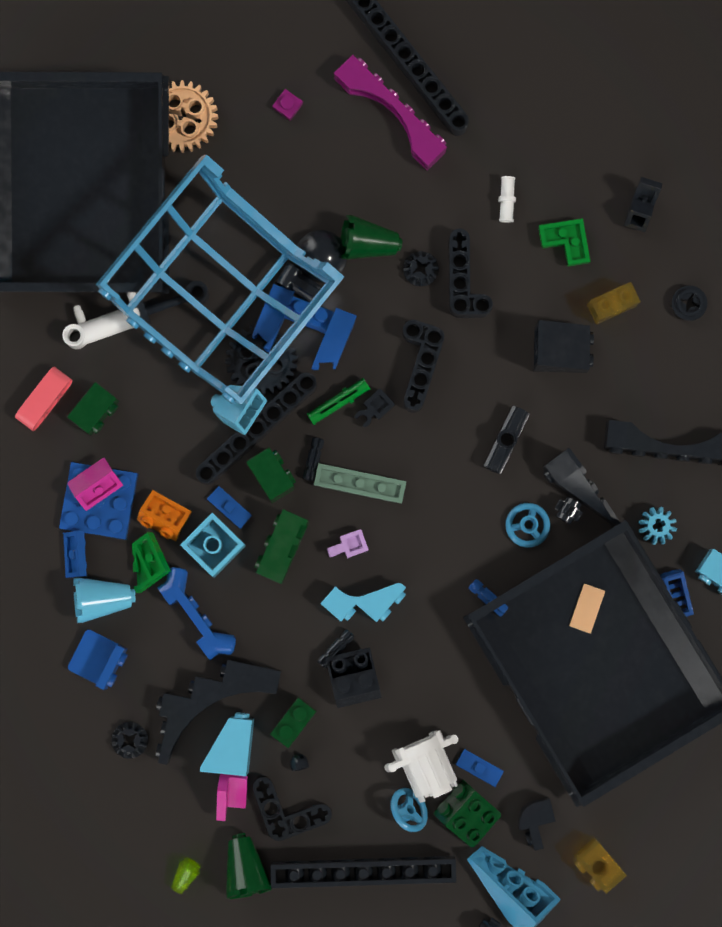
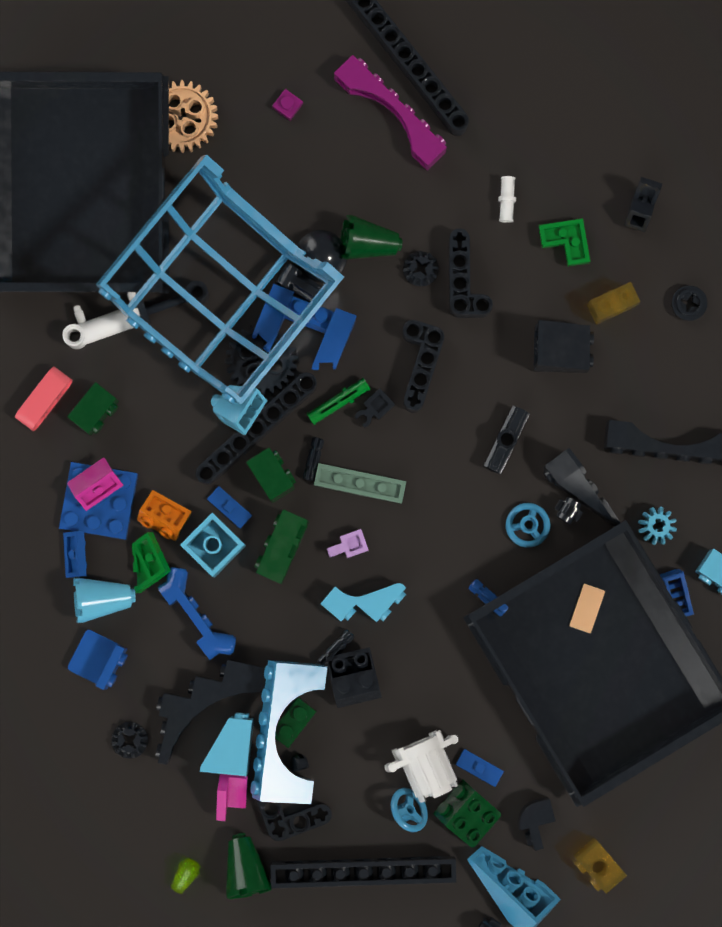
(283, 684): none -> arch

